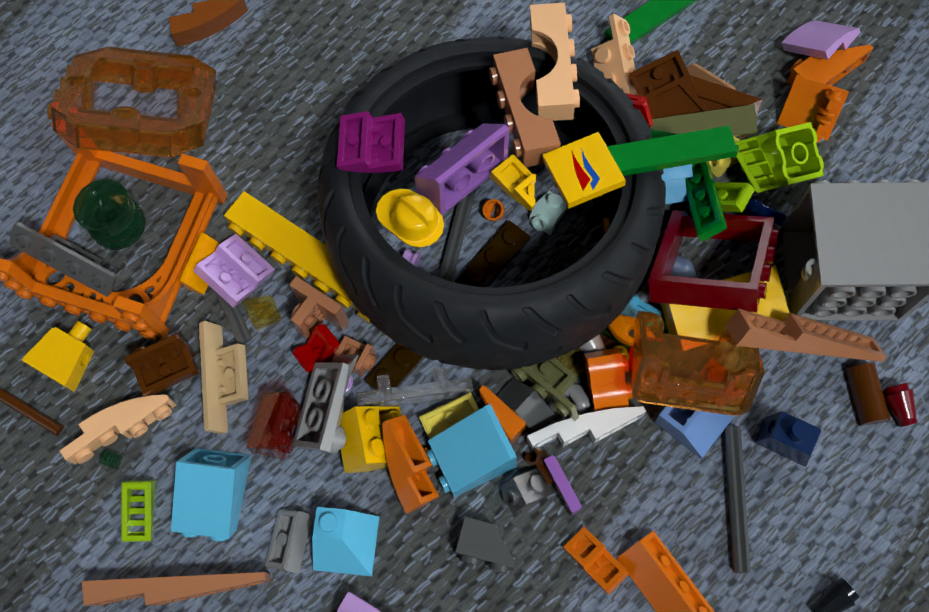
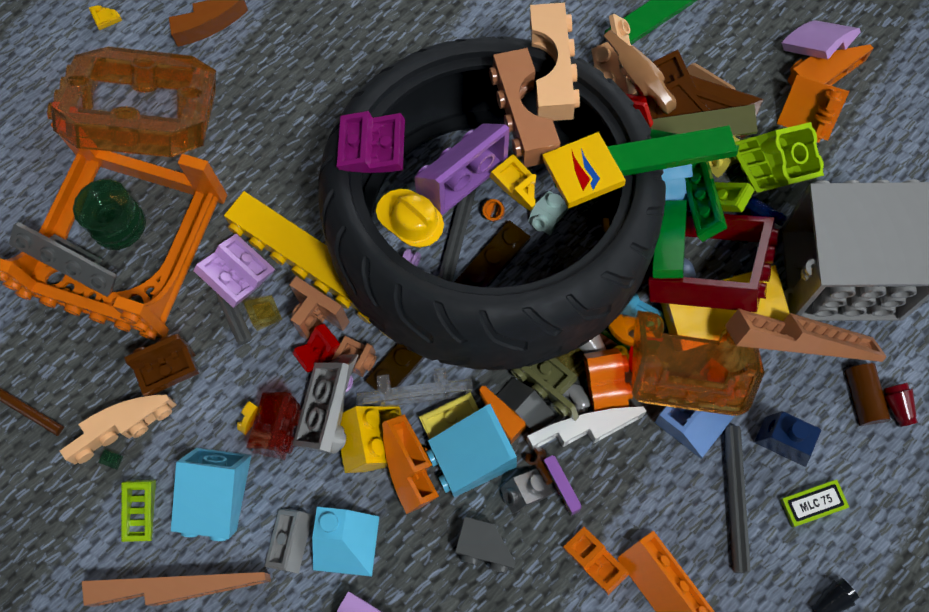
(62, 355): yellow torso -> none
(104, 16): none -> yellow tile
(203, 248): light orange slope -> none
(222, 376): tan bracket -> none
(249, 412): none -> yellow tile
(642, 73): none -> medium nougat animal
(670, 247): none -> green tile
(814, 503): none -> tile

